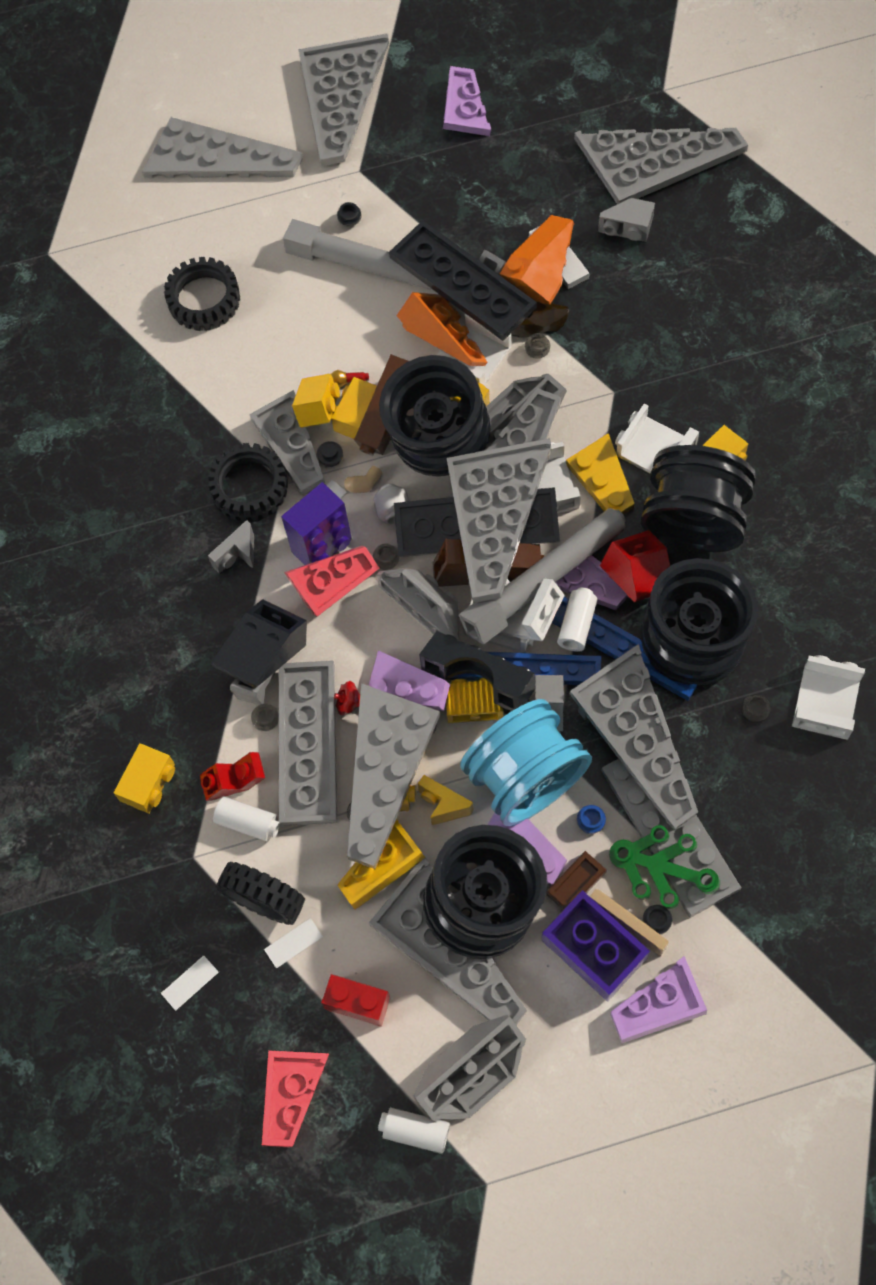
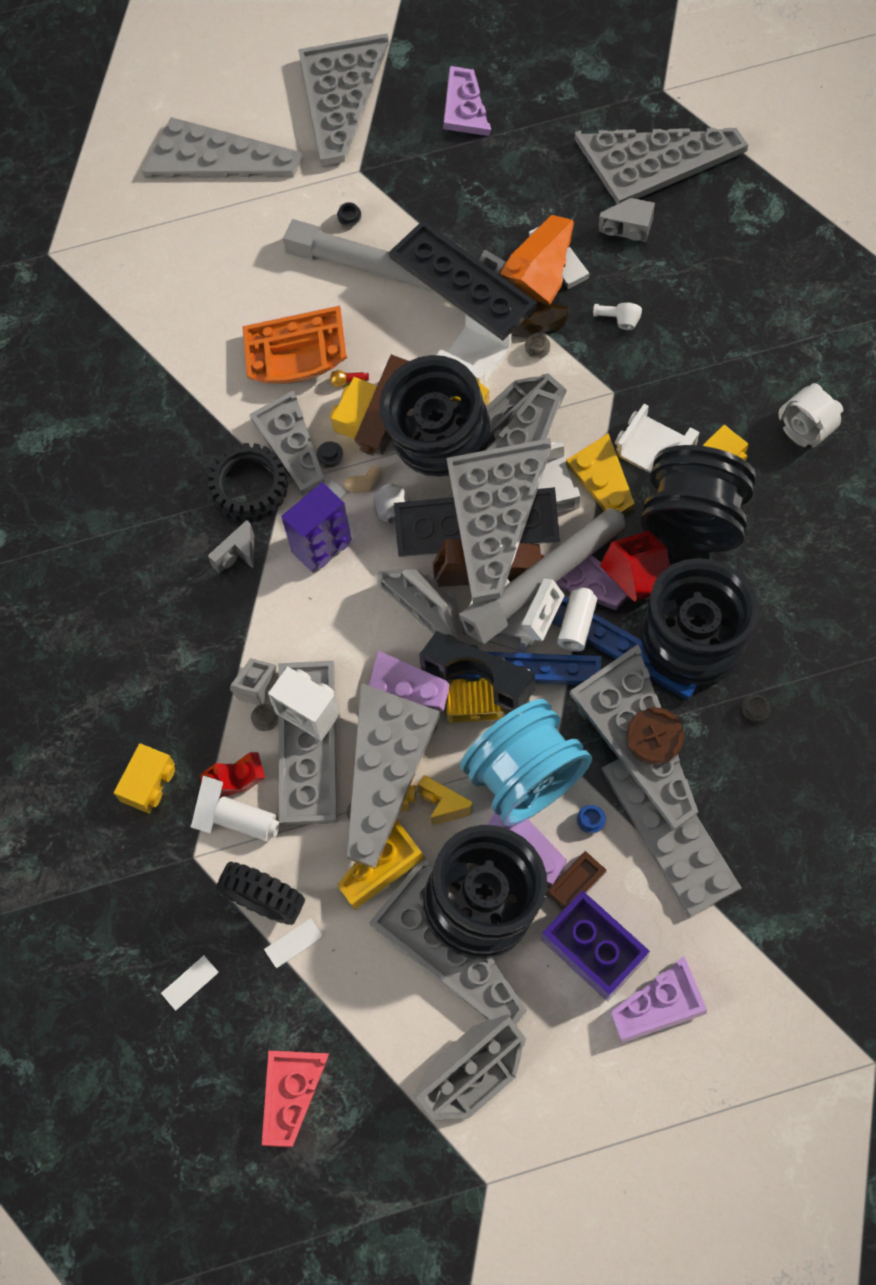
(198, 270): black tyre -> none
(206, 804): none -> white sticker
(261, 643): black slope -> none
(295, 346): none -> orange slope
(304, 702): none -> white brick
(315, 400): yellow brick -> none
(331, 578): coral wing -> none
(347, 698): red piece -> none
(356, 1000): red brick -> none
(386, 556): clear smoke plate -> none
(414, 1130): white brick -> none
(437, 323): orange wedge -> none
(552, 690): light grey slope -> none
(626, 313): none -> white bar
(631, 923): tan tile -> none
(655, 736): none -> reddish brown tile
(658, 864): green plant -> none
(658, 918): black plate -> none
(810, 416): none -> white brick
(828, 697): white panel -> none

